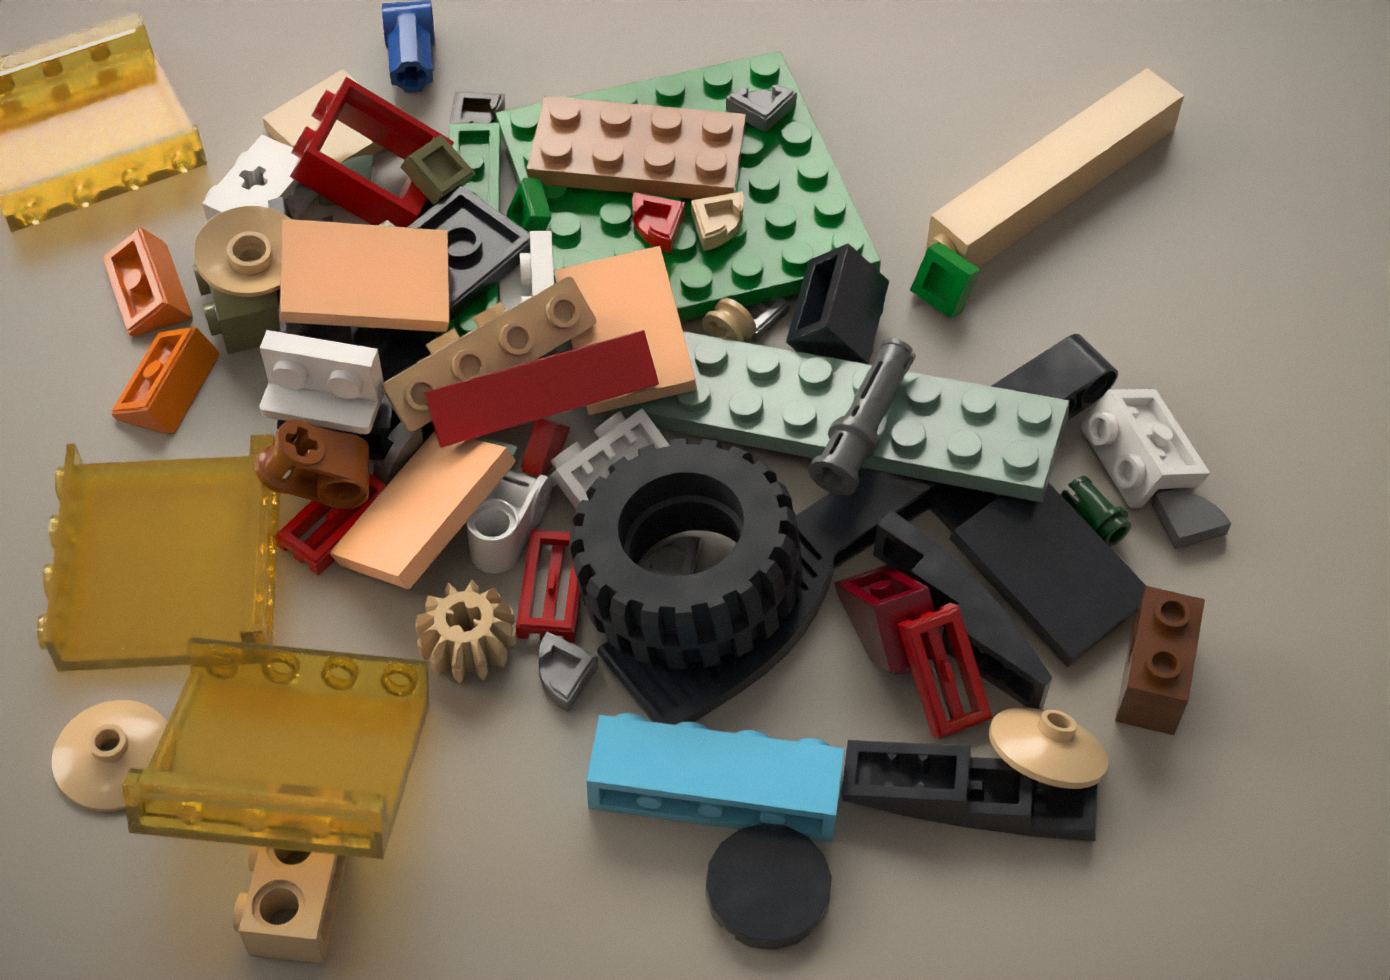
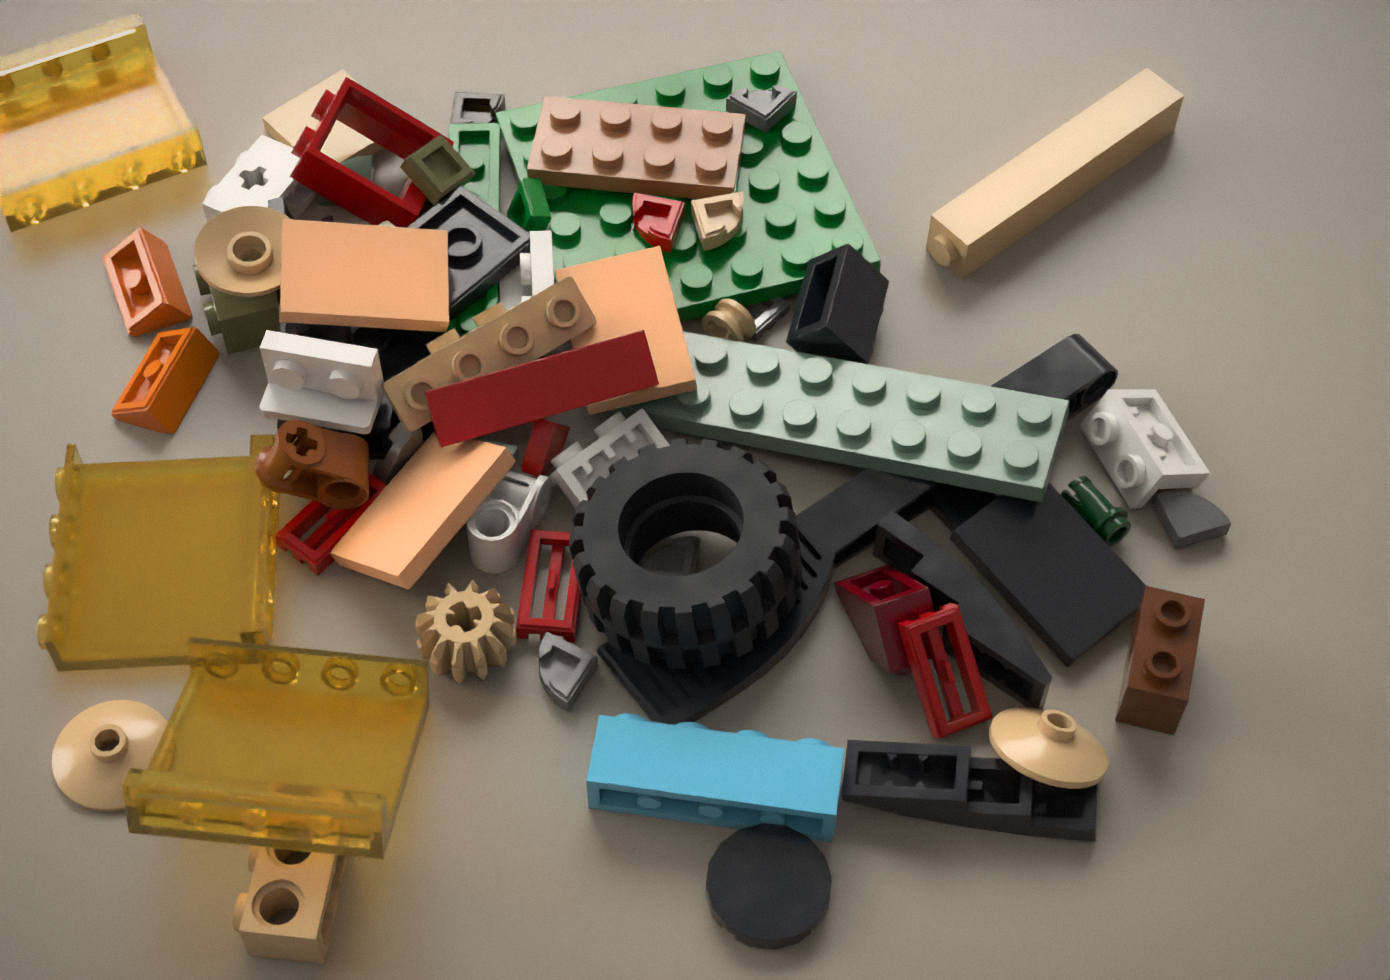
(409, 39): blue piece -> none
(855, 434): dark grey pin -> none
(945, 280): green plate -> none

